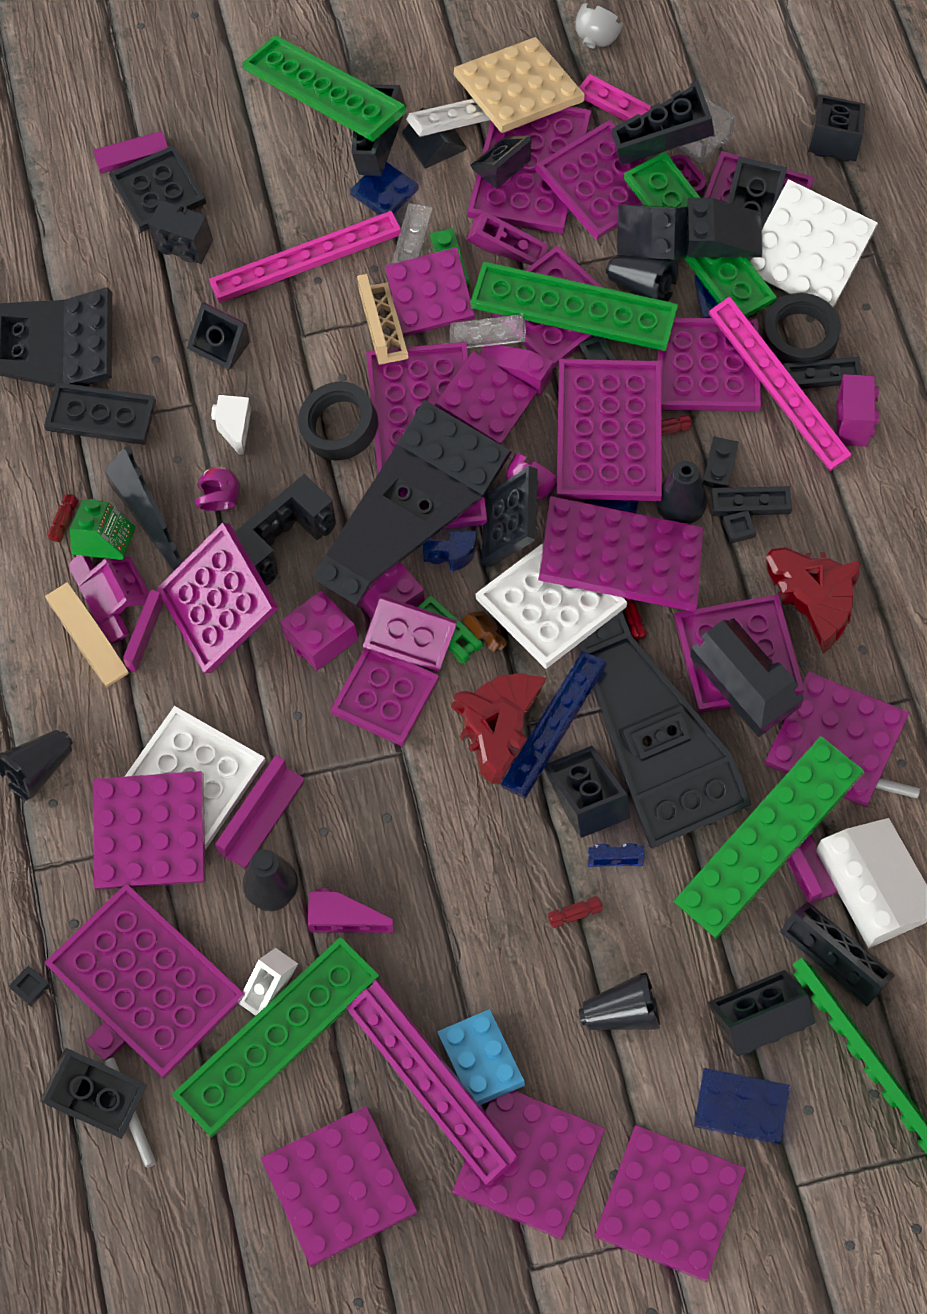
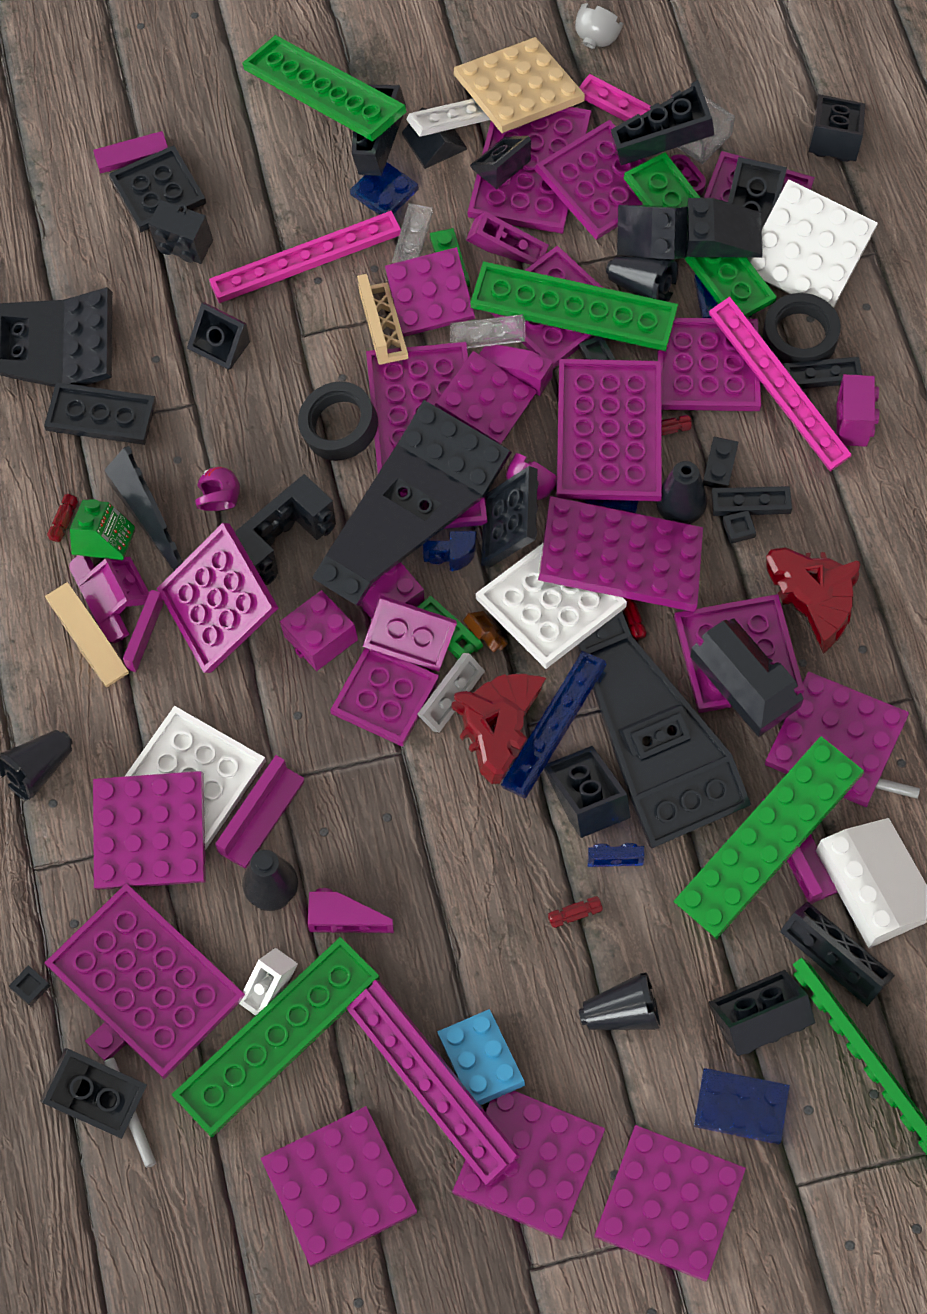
(232, 420): white slope -> none
(460, 678): none -> light grey plate

